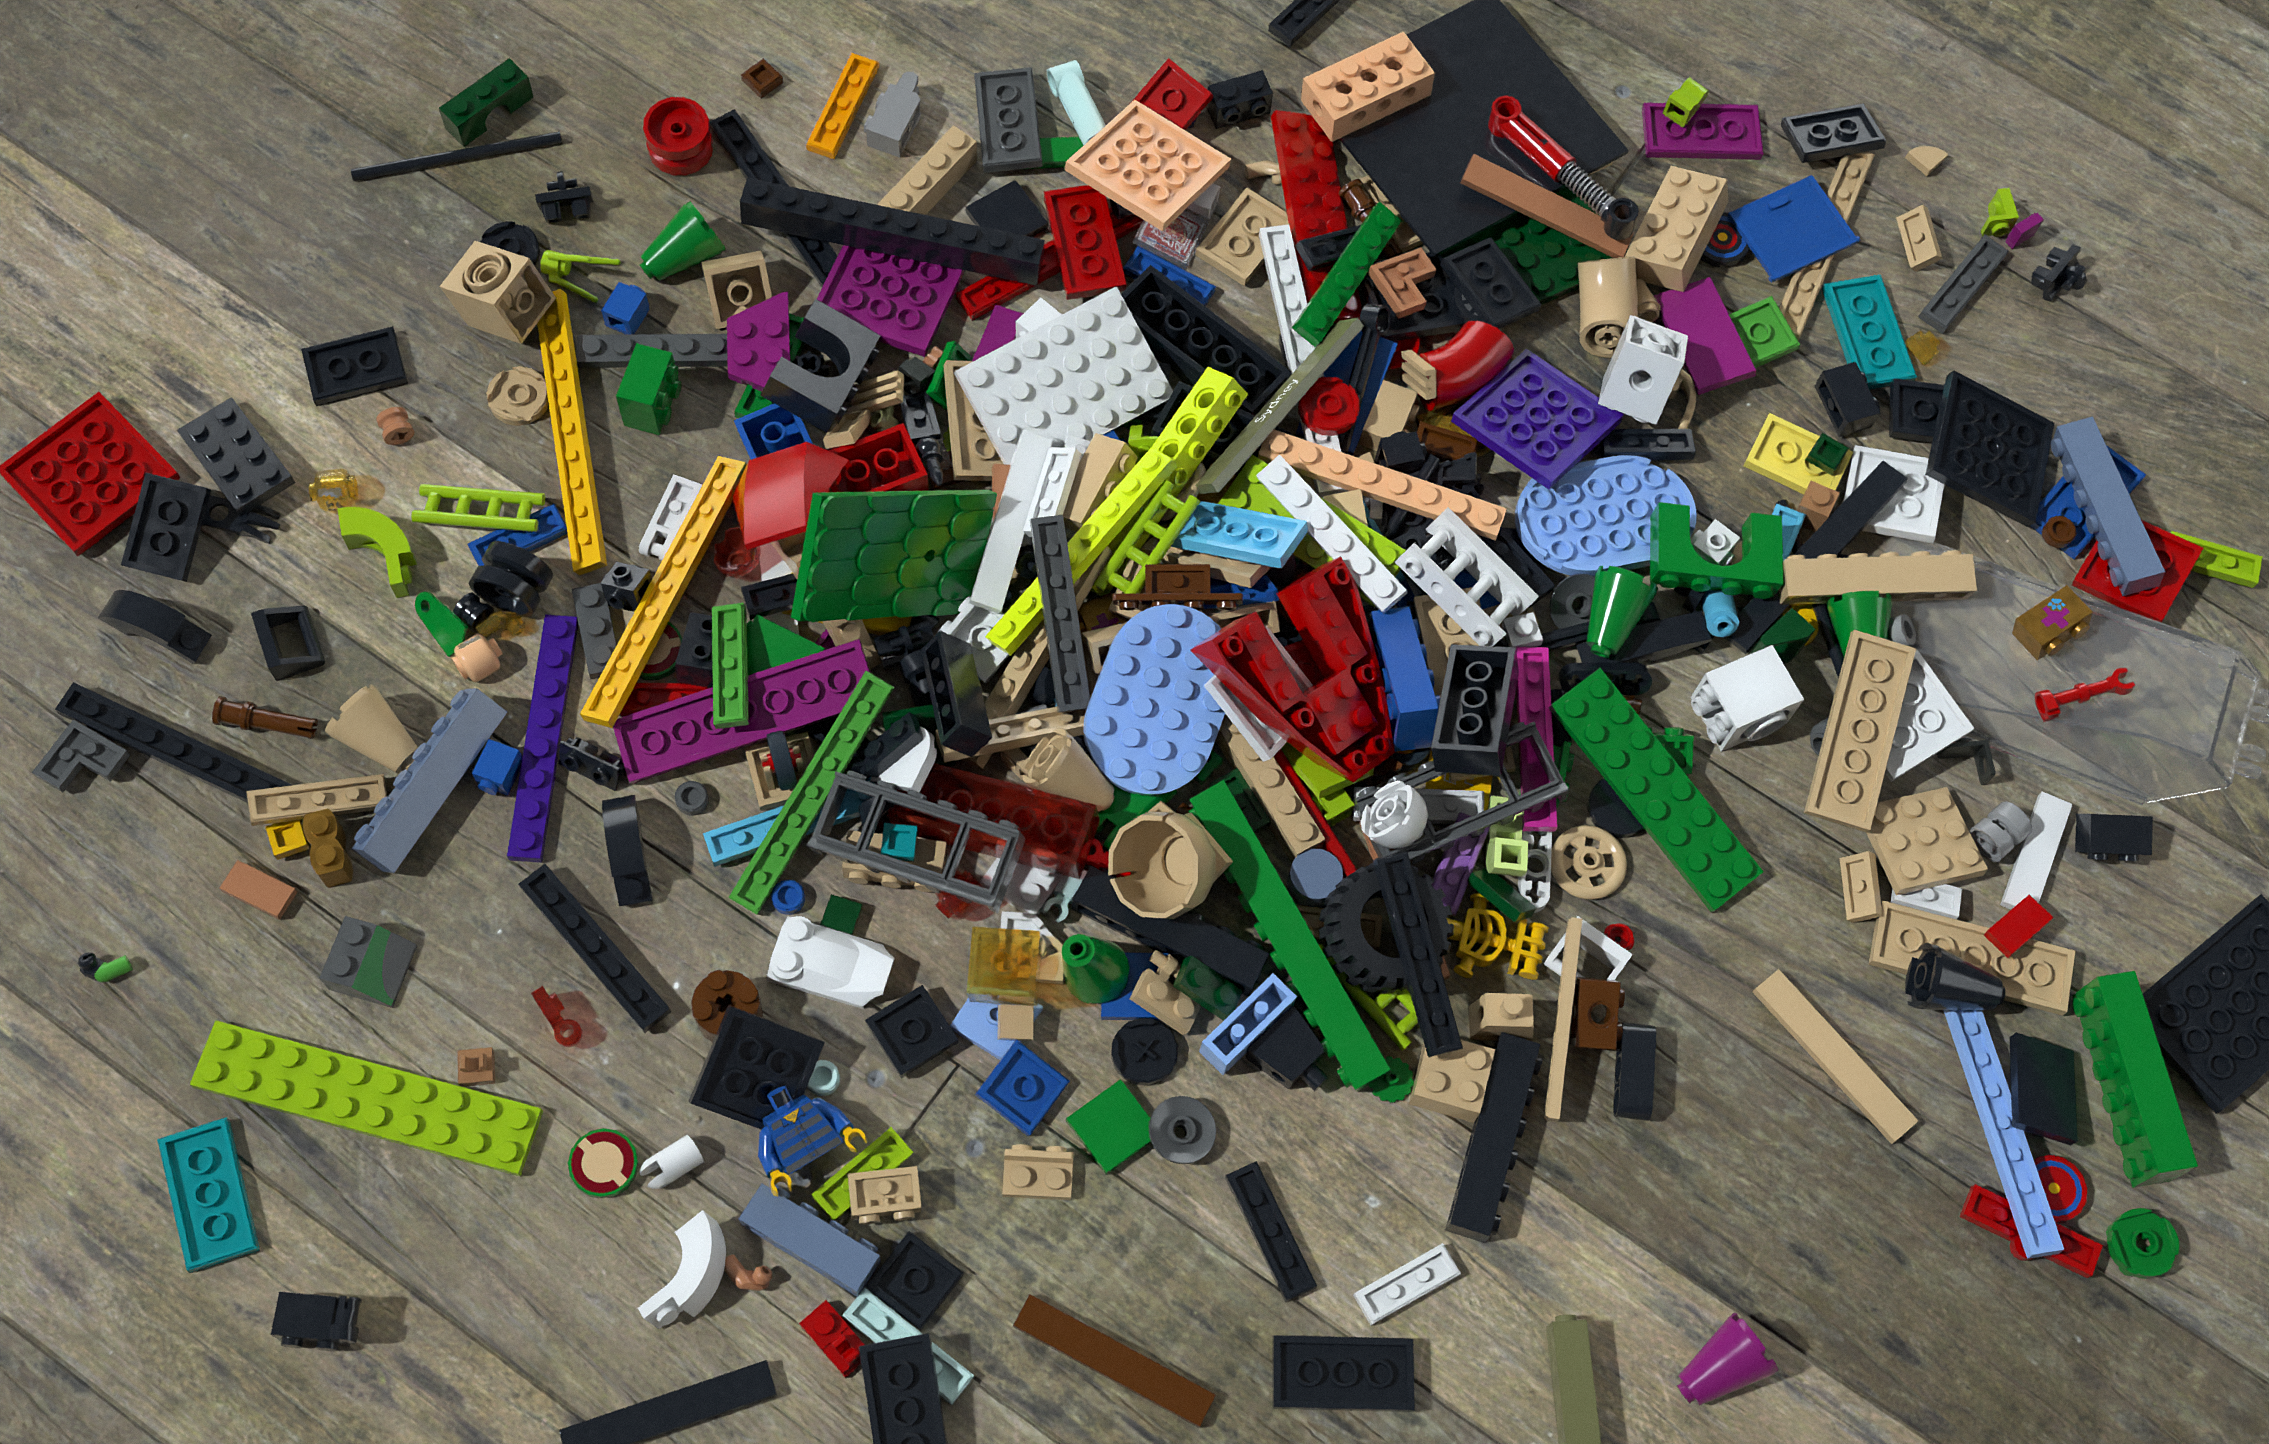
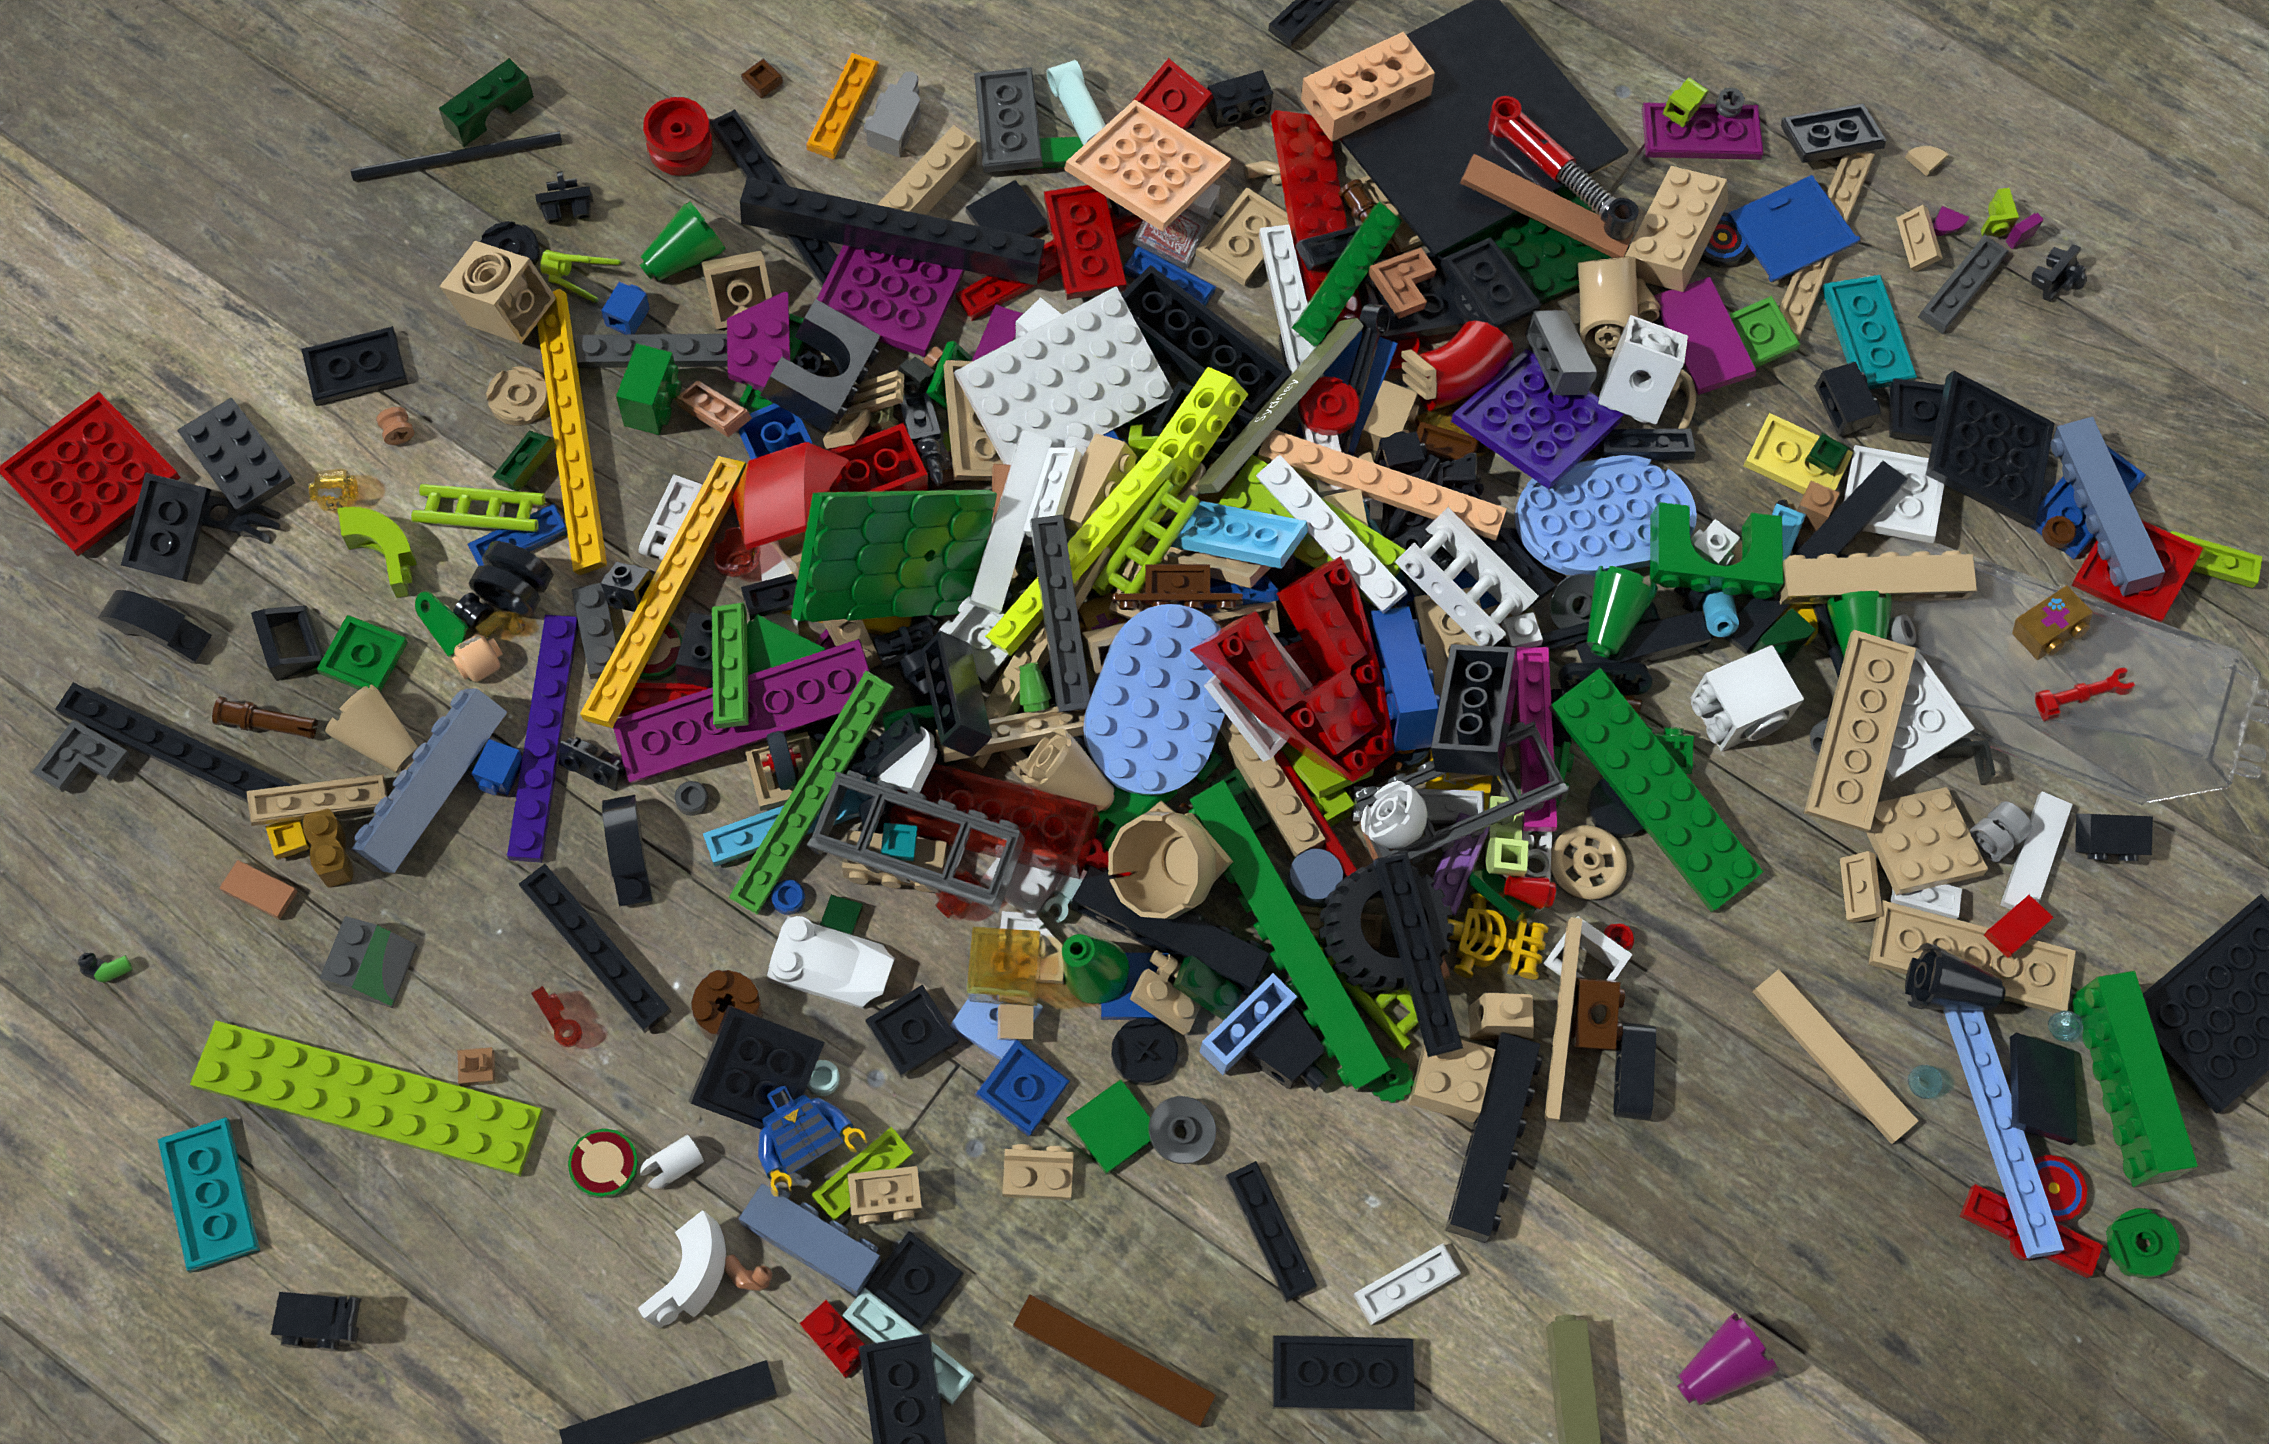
(362, 654): none -> green plate
(524, 461): none -> dark green plate
(713, 408): none -> nougat tile
(1033, 689): none -> bright green cone
(1532, 890): none -> red cone
(1560, 353): none -> dark grey brick
(1724, 108): none -> dark grey bush
(1923, 346): clear yellow plate -> none
(1931, 1075): none -> clear light blue plate
(1948, 221): none -> magenta tile
(2065, 1025): none -> clear light blue plate

